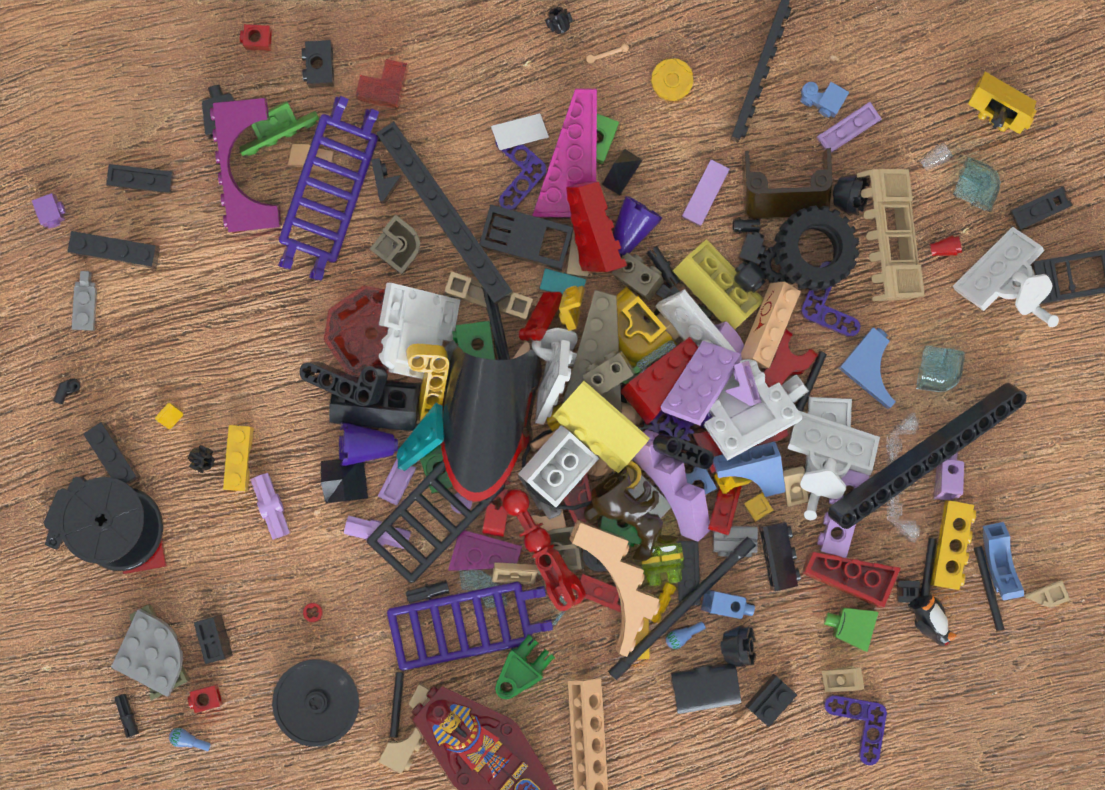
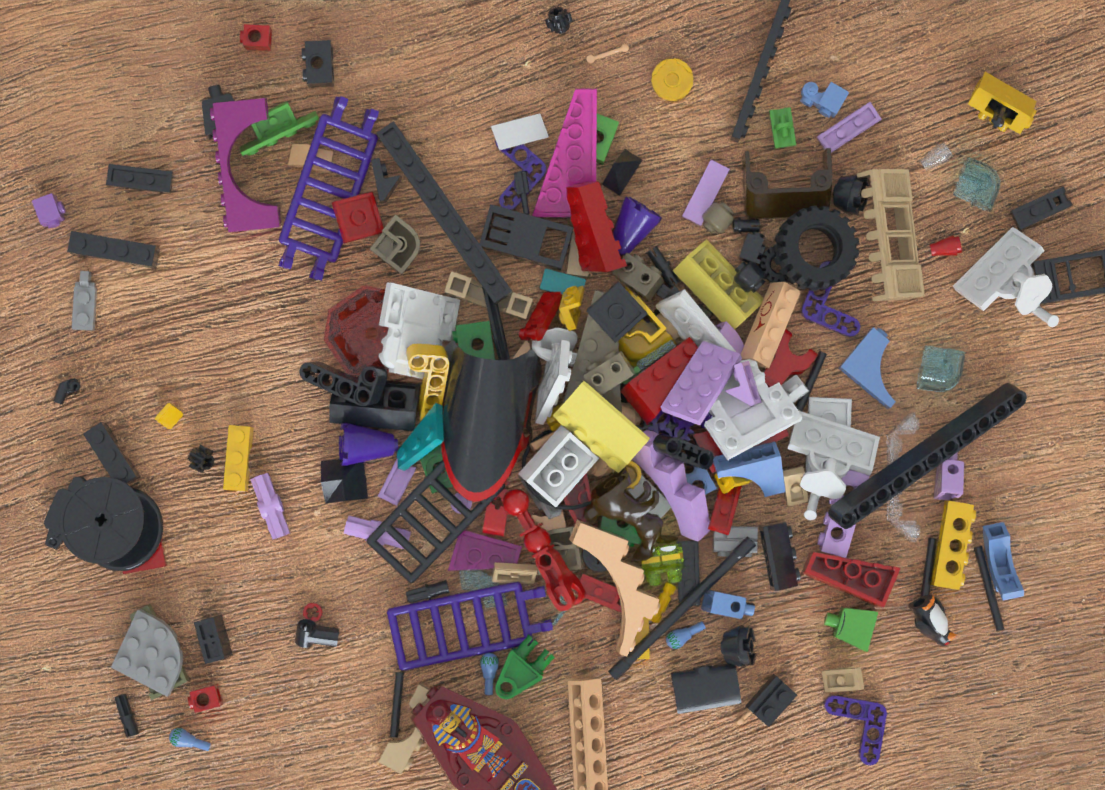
(309, 634): none -> black piece
(315, 702): black dish -> none
(358, 217): none -> red plate
(386, 90): clear red panel -> none
(489, 664): none -> medium blue piece
(522, 189): none -> black axle
(616, 312): none -> black tile
(717, 218): none -> dark tan head
(758, 506): yellow tile -> none
(782, 128): none -> bright green hips
(908, 591): black tile -> none
(1049, 595): tan tile -> none

